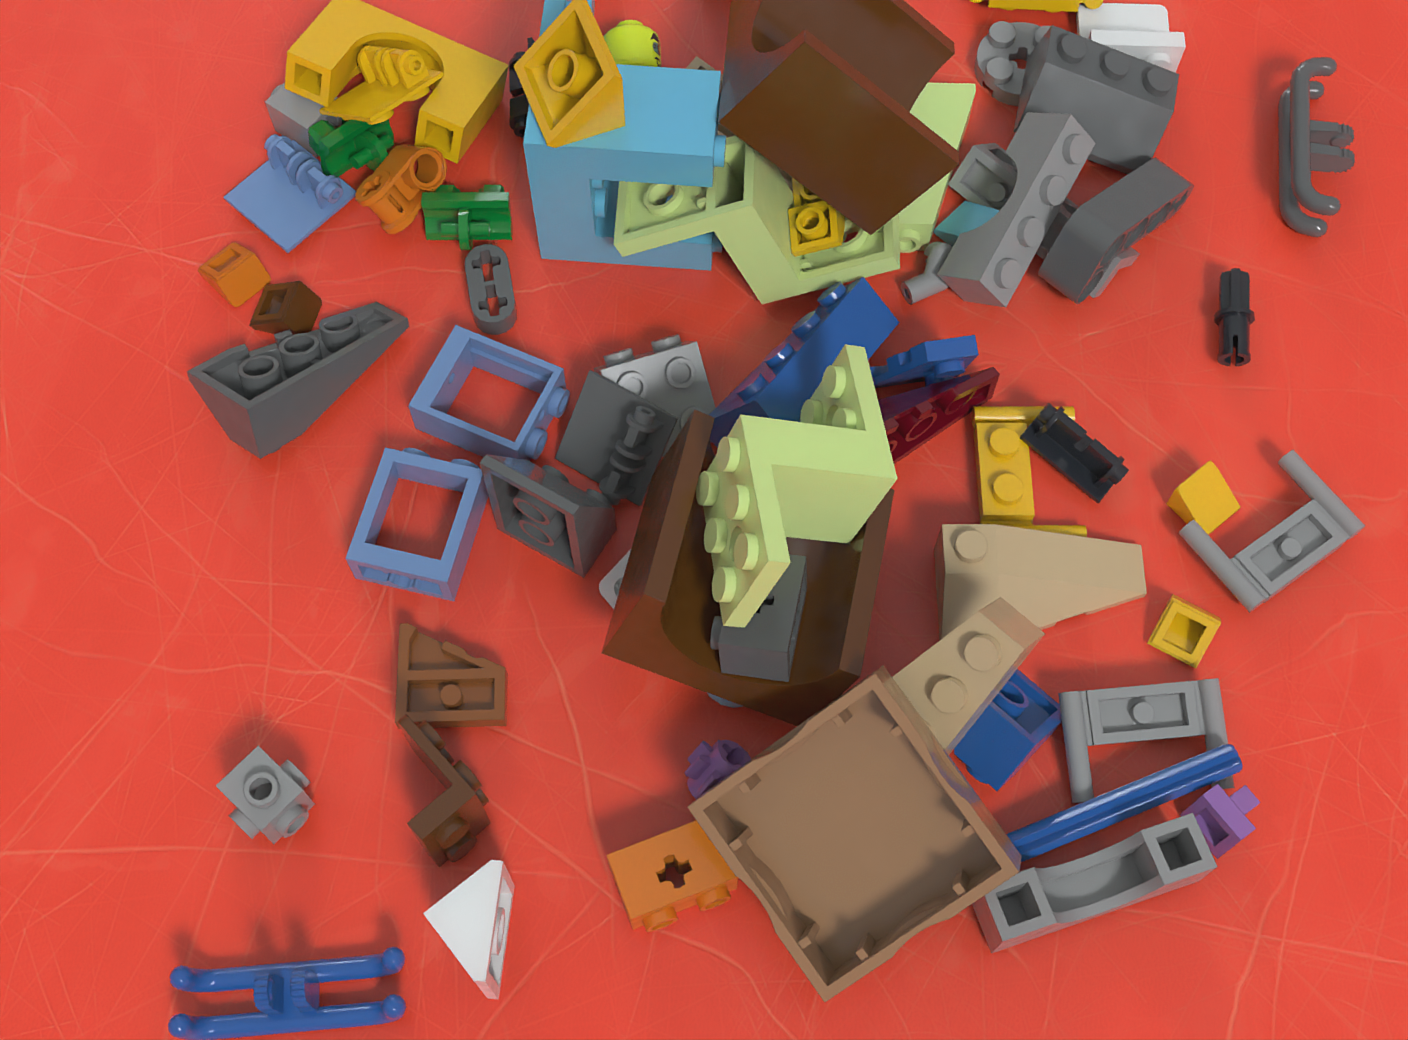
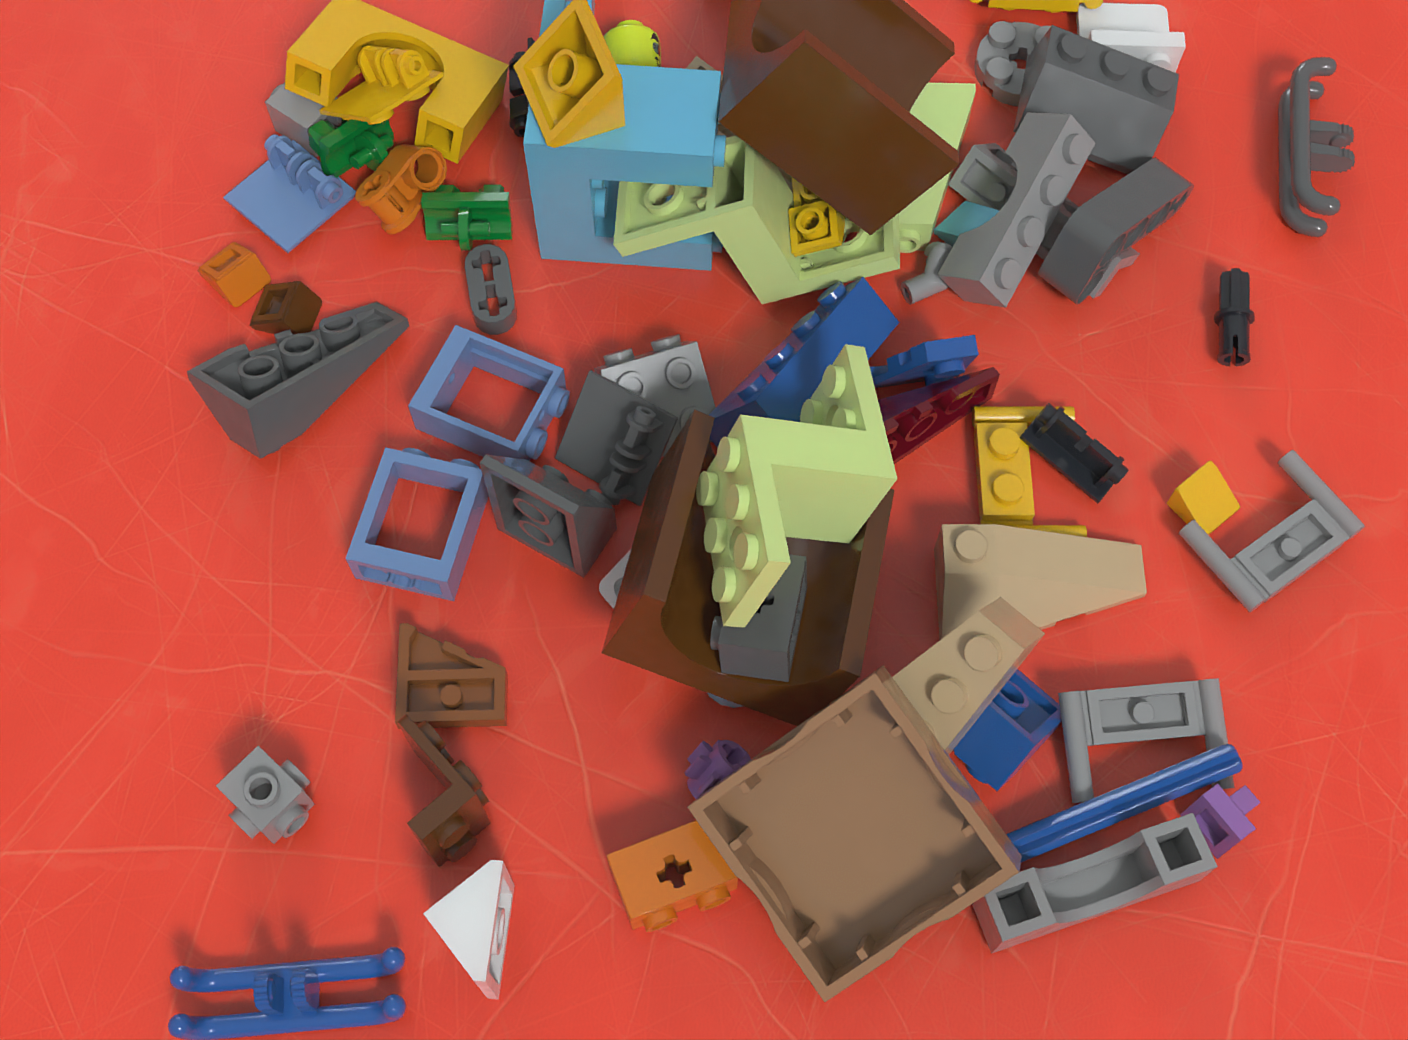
(1184, 631): yellow slope -> none

